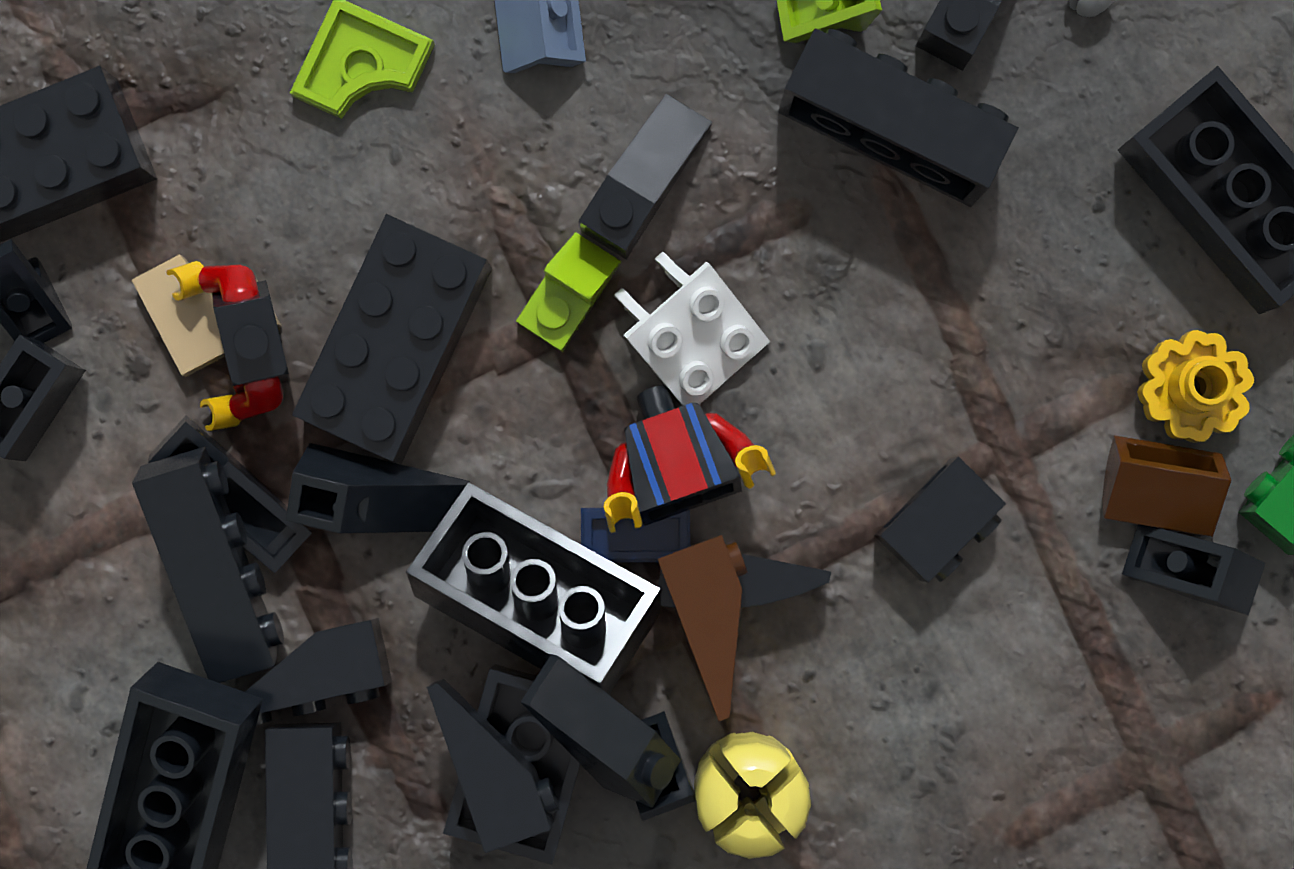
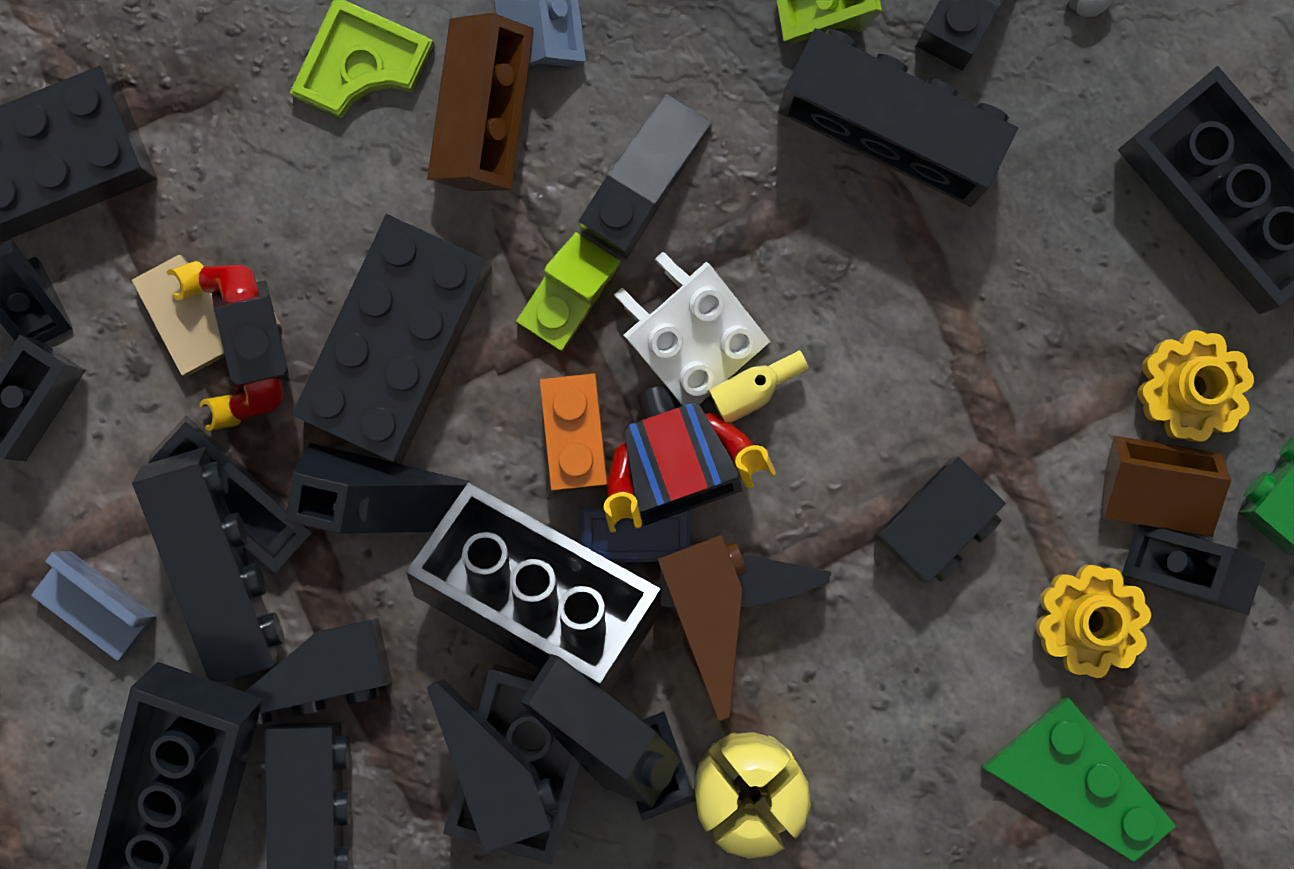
(92, 604): none -> sand blue panel
(480, 102): none -> reddish brown brick
(573, 432): none -> orange brick
(743, 396): none -> light yellow piece
(1066, 623): none -> yellow plant
(1083, 780): none -> green wing

